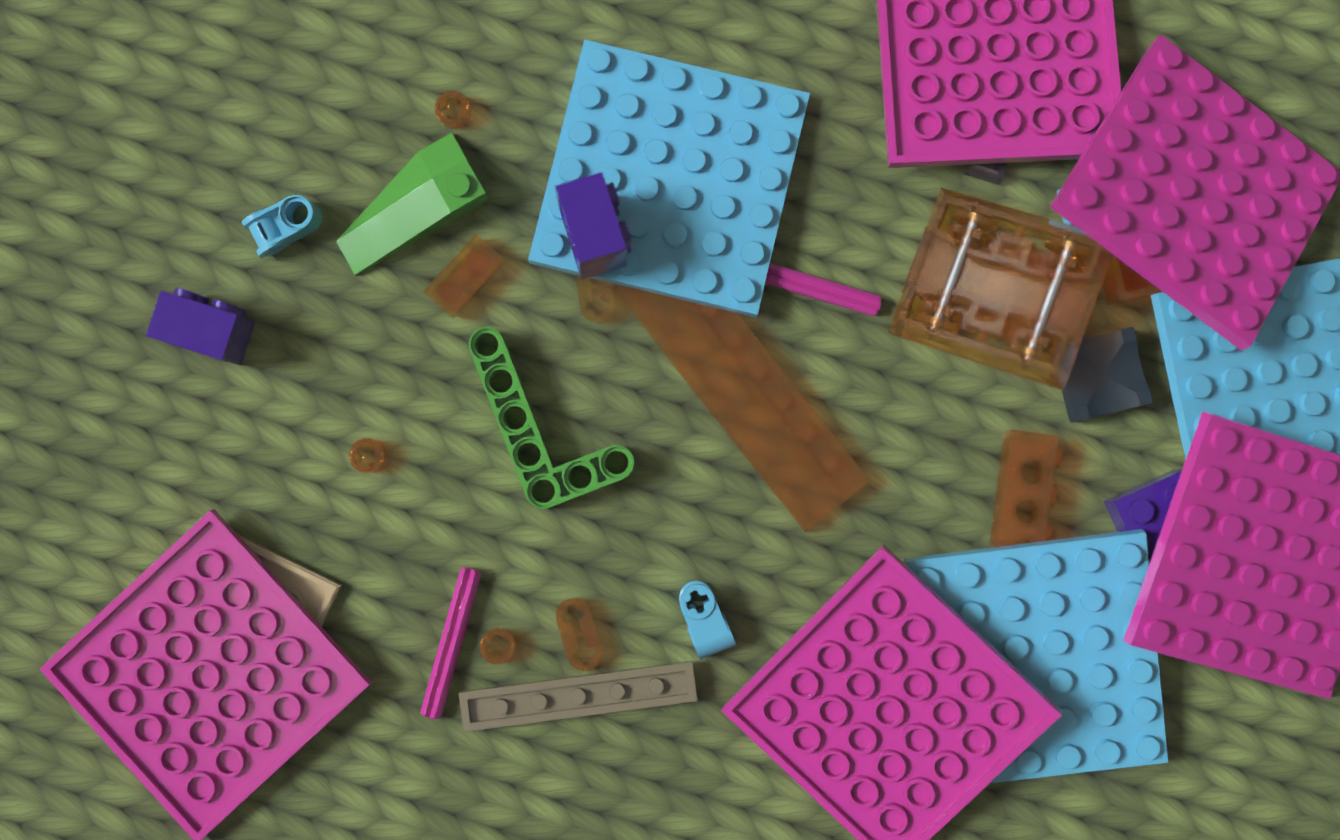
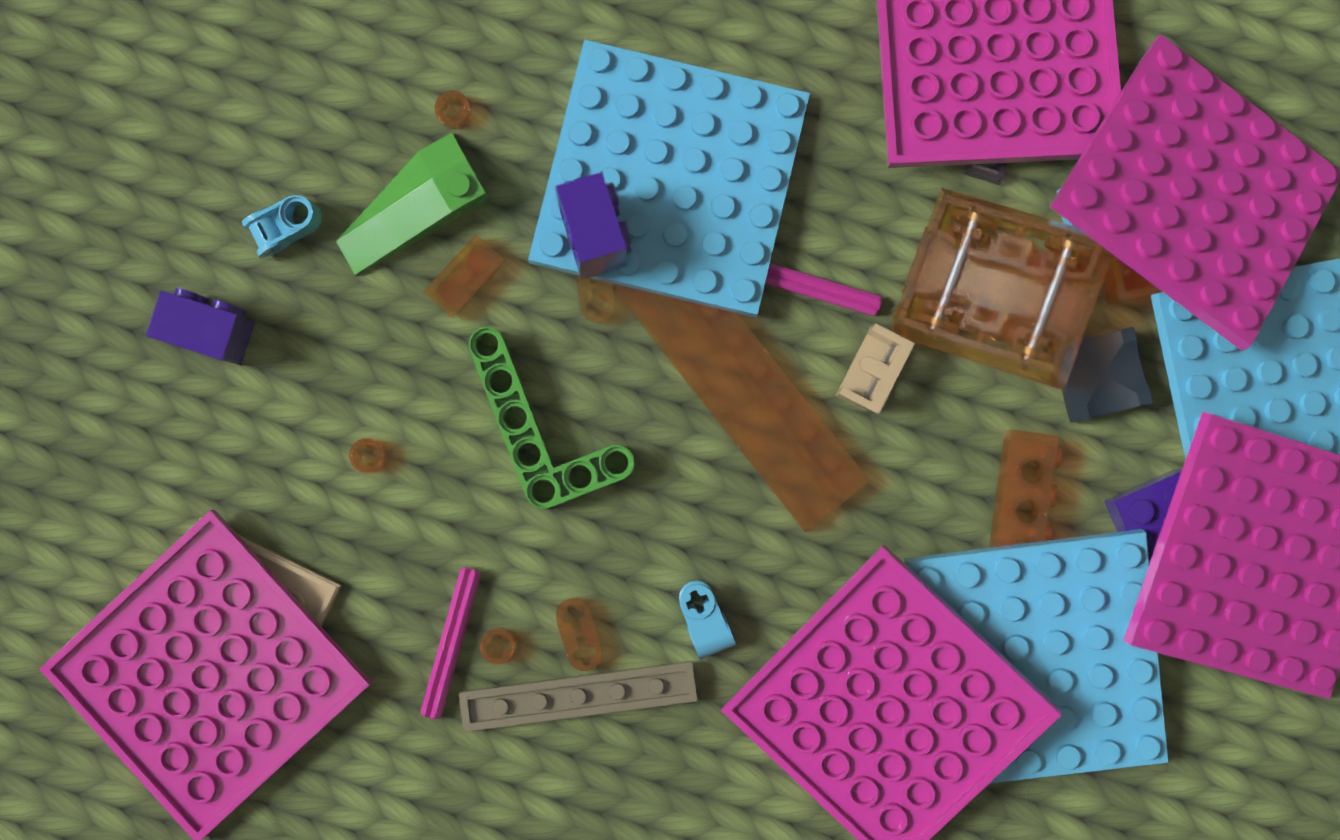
(875, 369): none -> tan window

